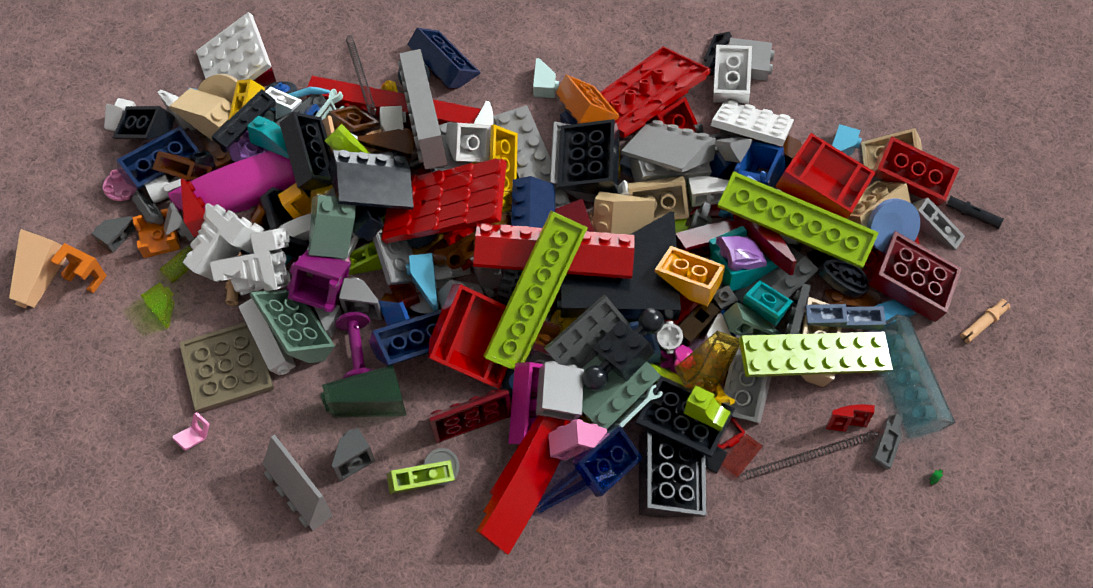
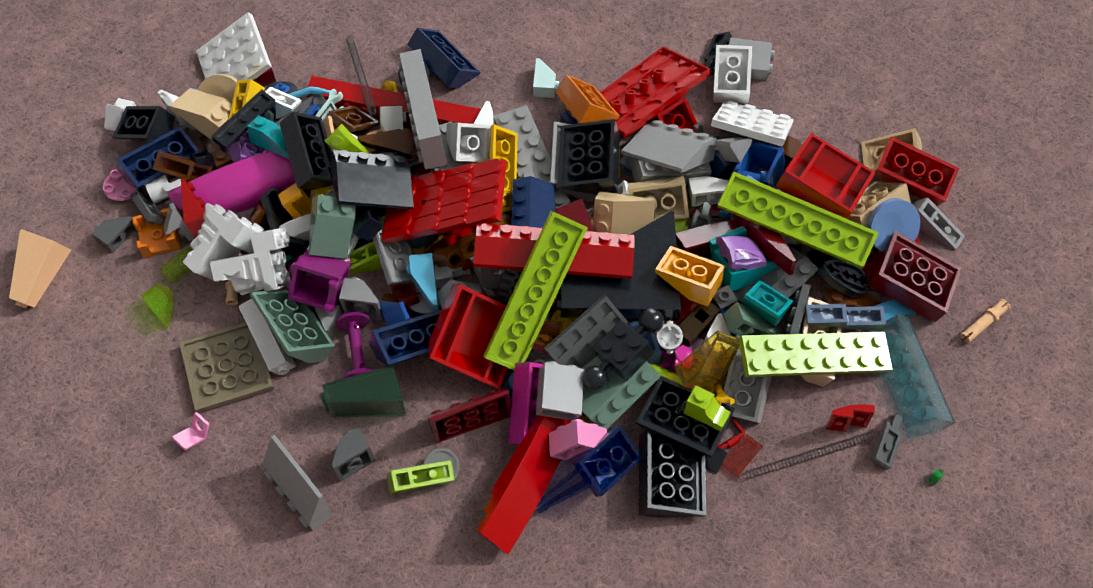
(79, 264): orange panel -> none
(637, 406): light aqua flag -> none
(847, 139): medium azure slope -> none
(975, 212): black pin -> none

